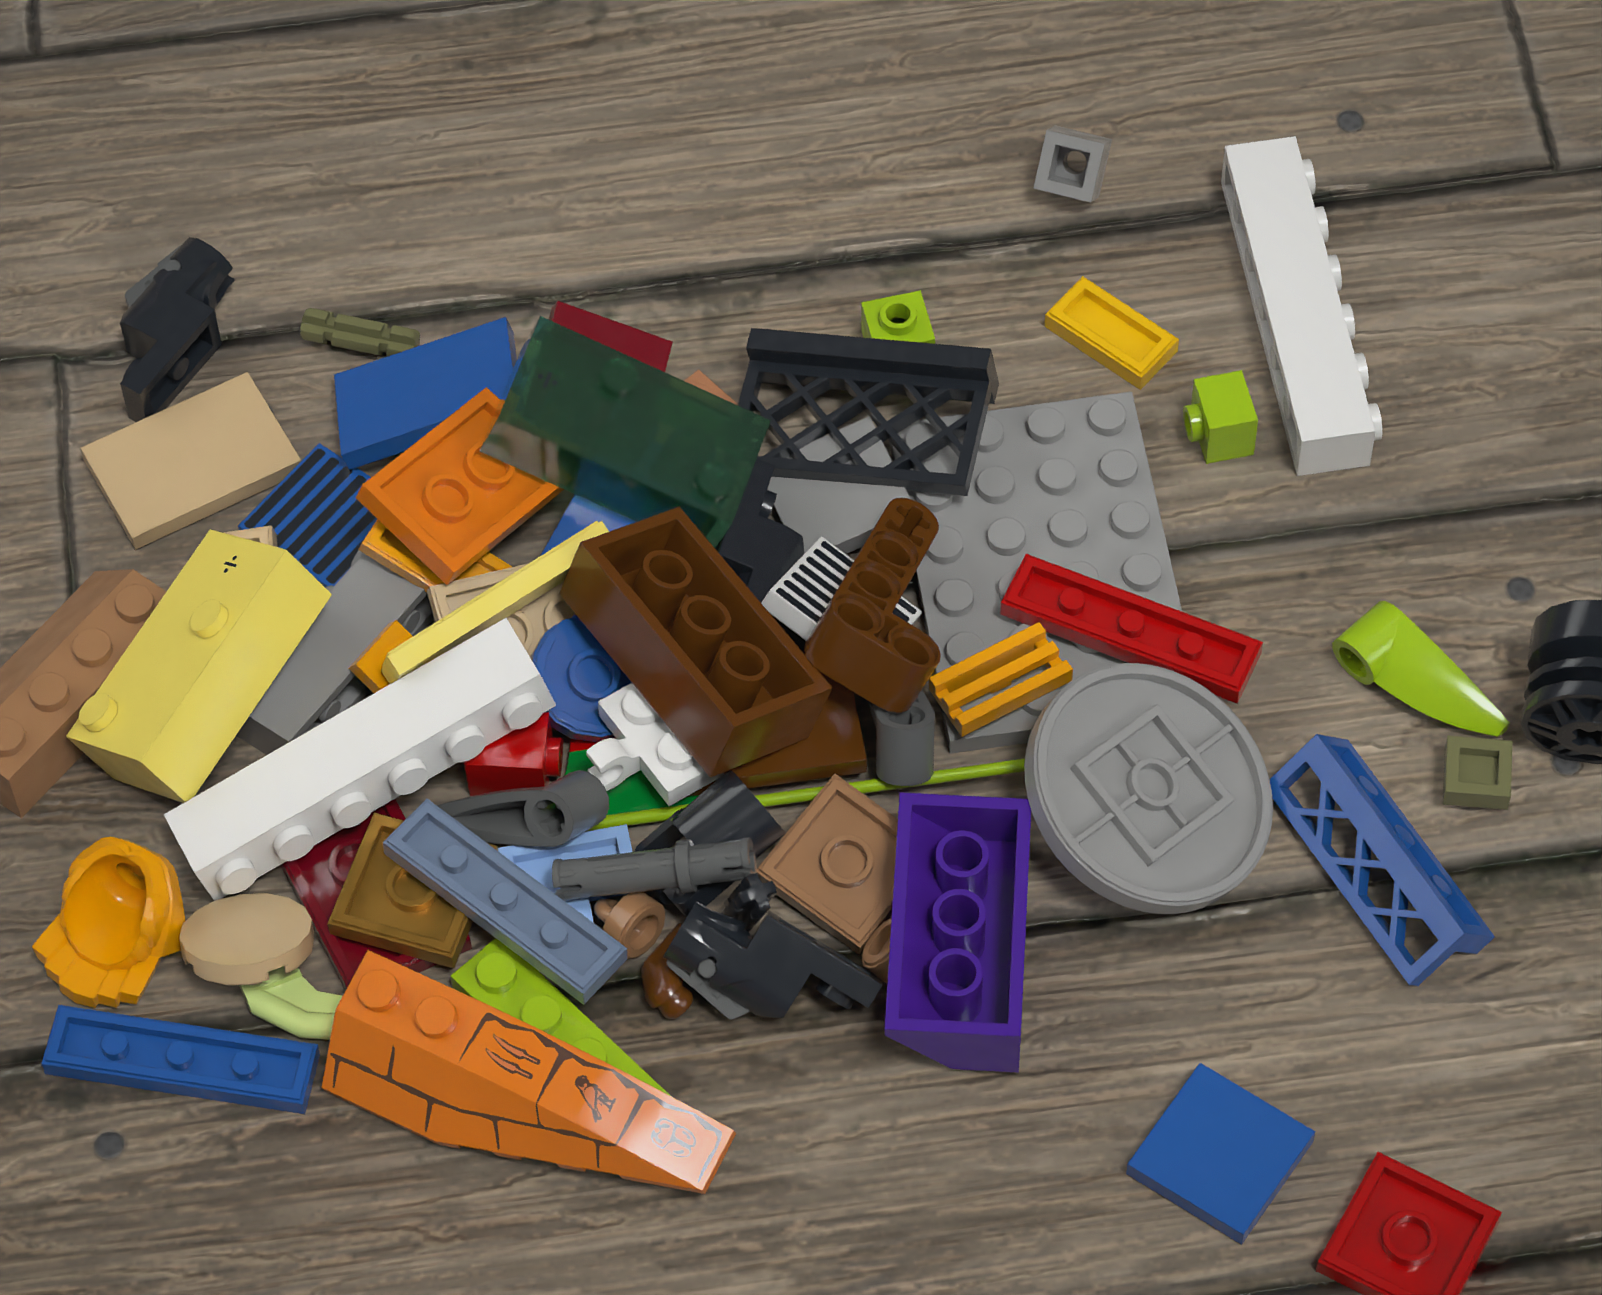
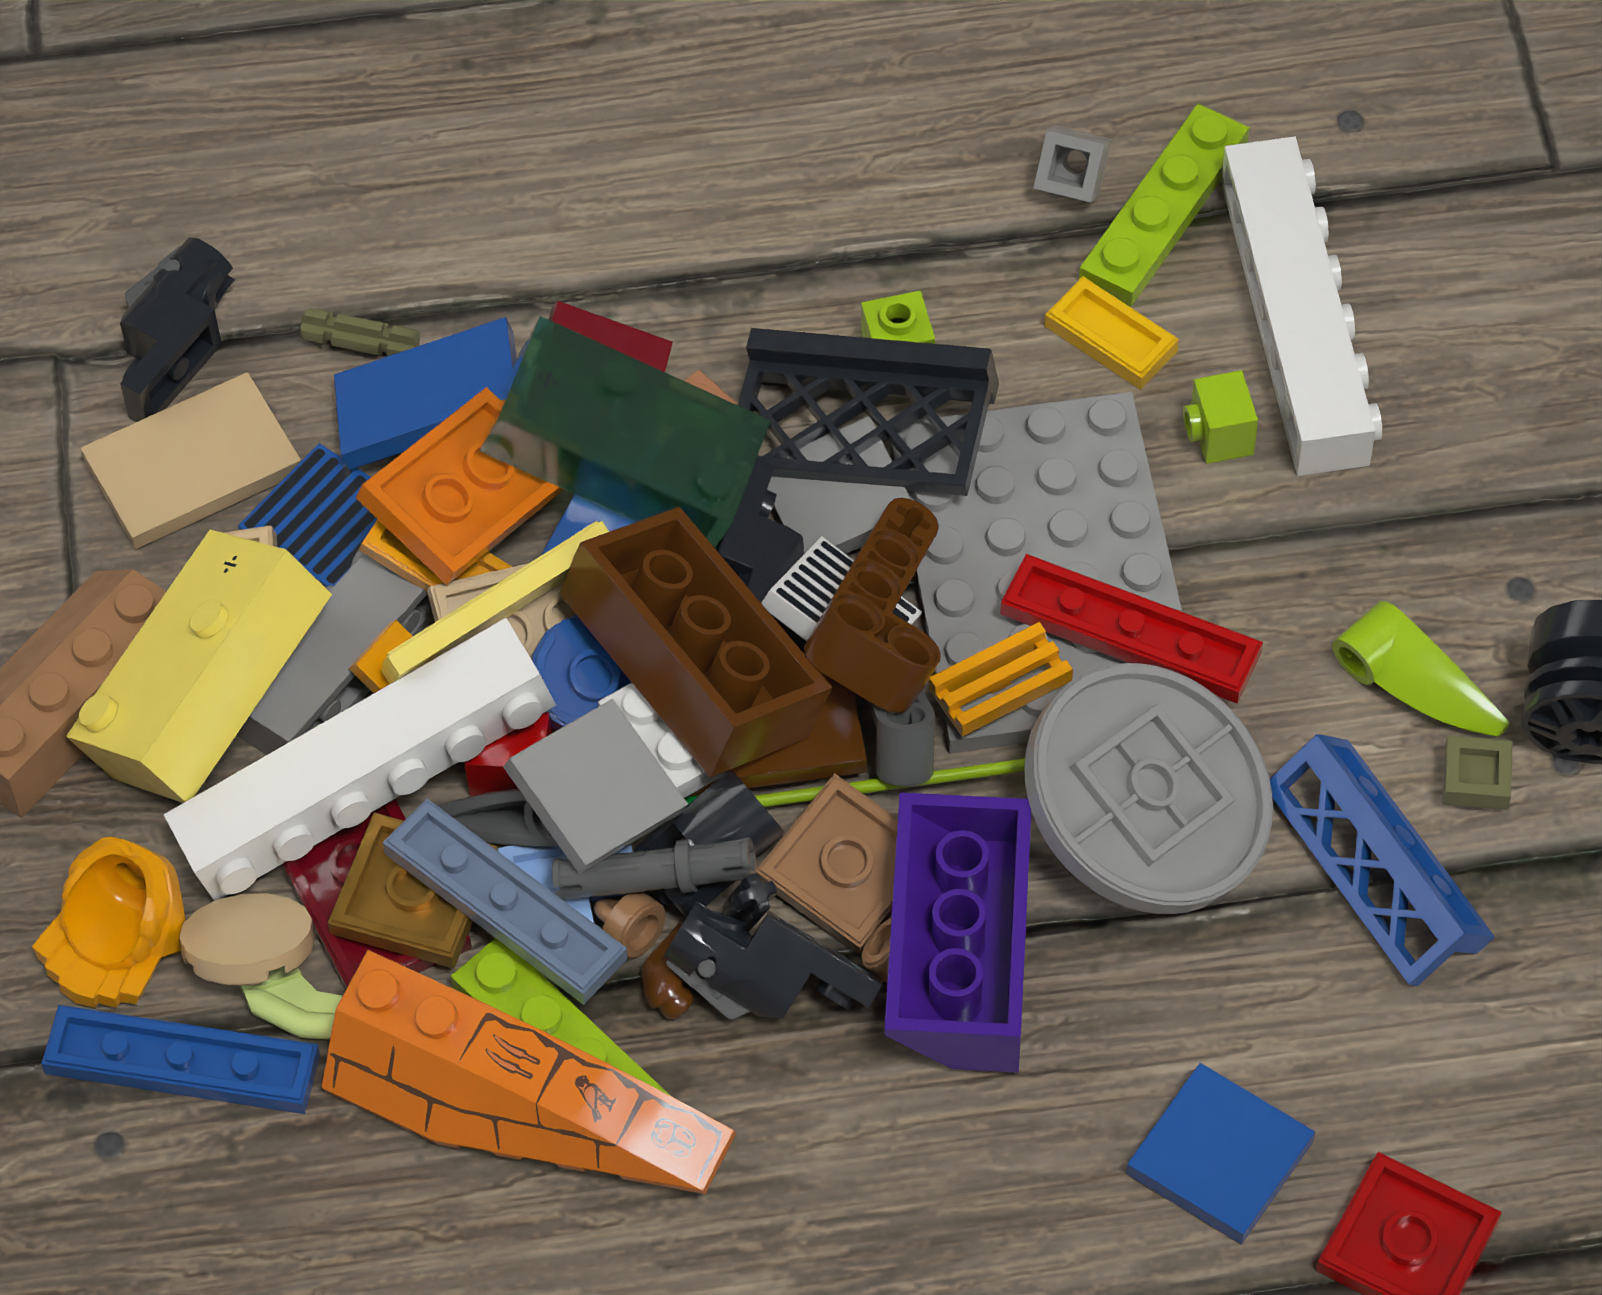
(595, 786): none -> light grey tile
(1163, 205): none -> lime plate

